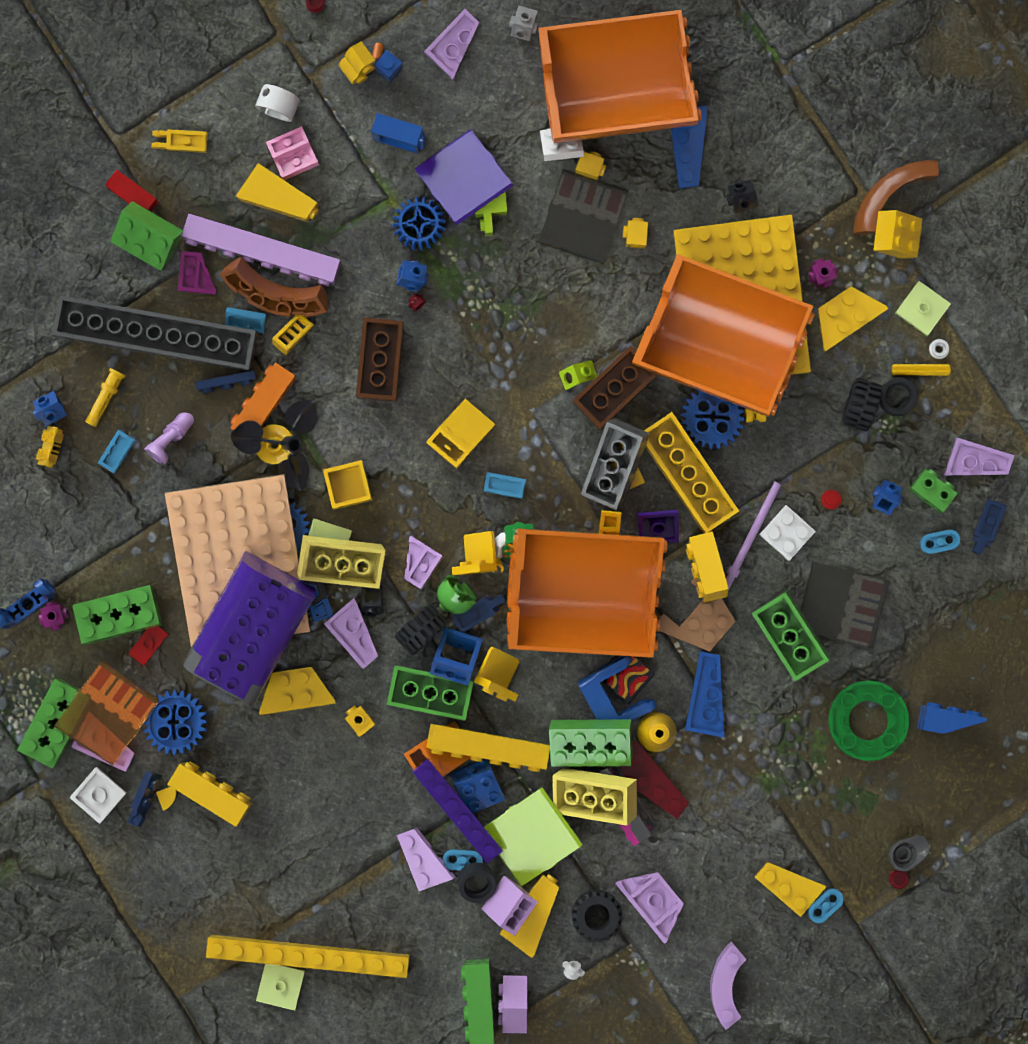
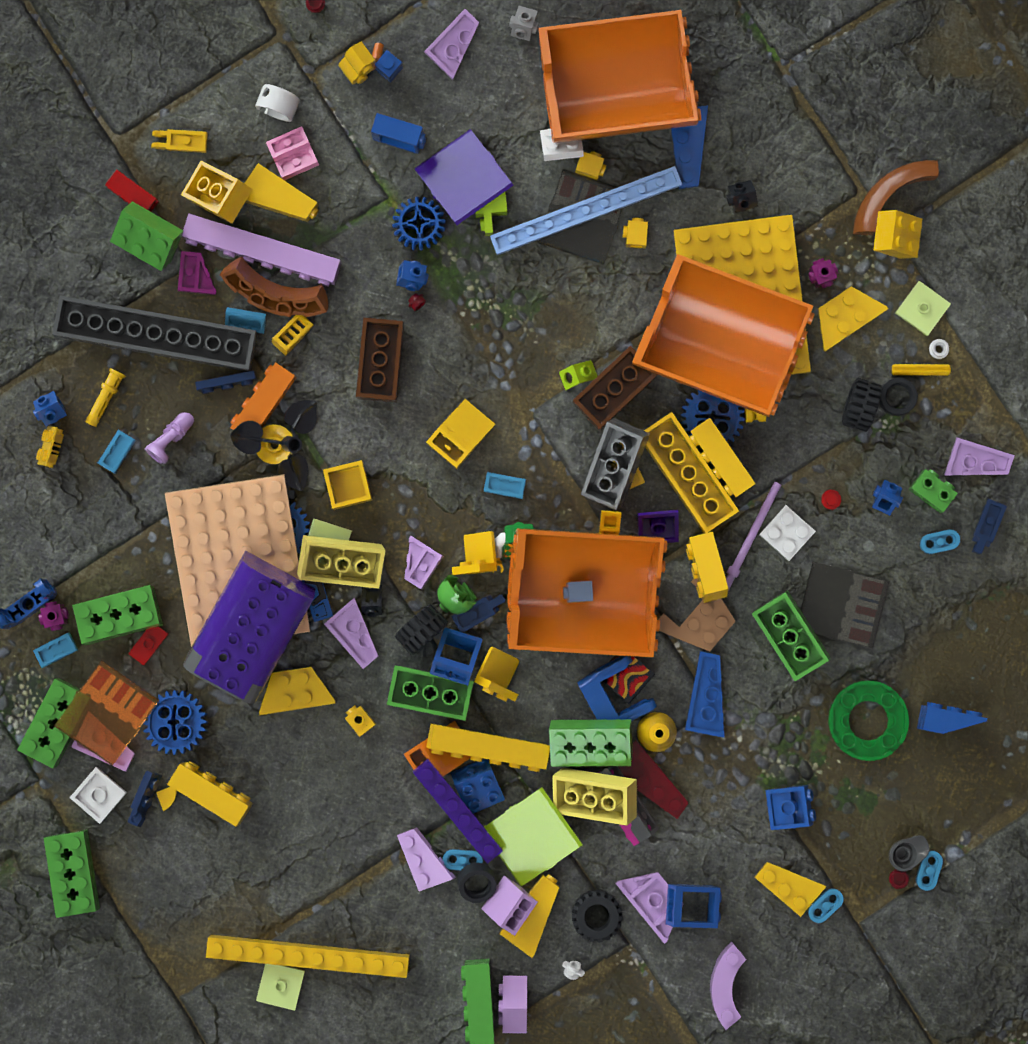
(55, 650): none -> dark azure plate
(62, 883): none -> bright green brick
(216, 192): none -> yellow brick
(578, 591): none -> sand blue brick
(586, 210): none -> light blue plate
(674, 906): none -> blue window
(722, 457): none -> yellow wedge
(790, 807): none -> blue plate
(929, 870): none -> dark azure plate

